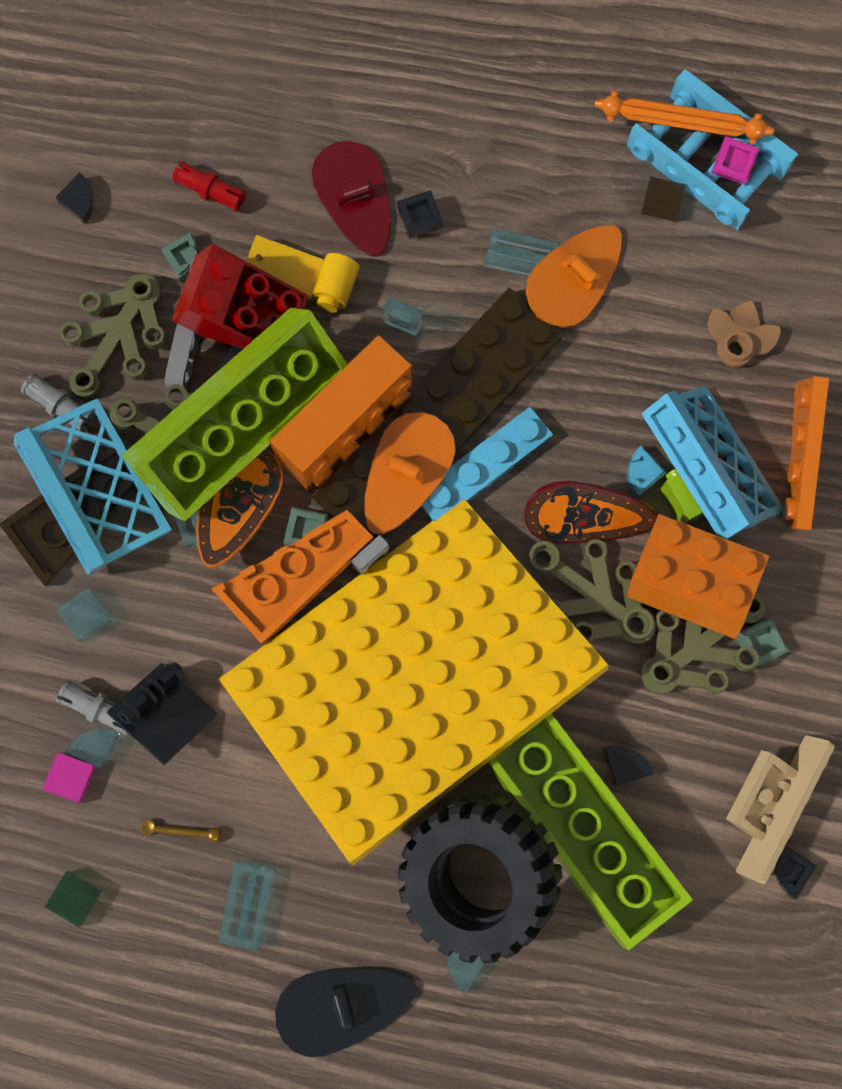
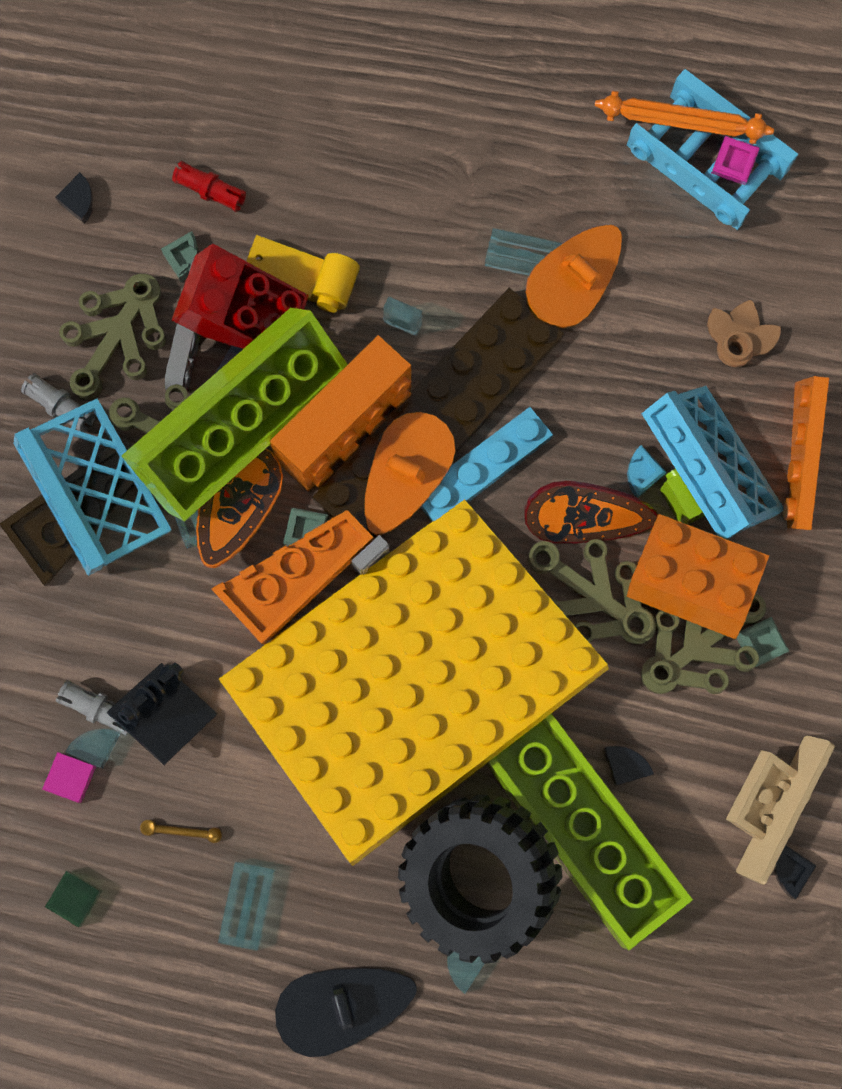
(83, 615): clear light blue tile -> none
(354, 194): dark red shield -> none
(419, 214): black plate -> none
(663, 199): dark brown tile -> none

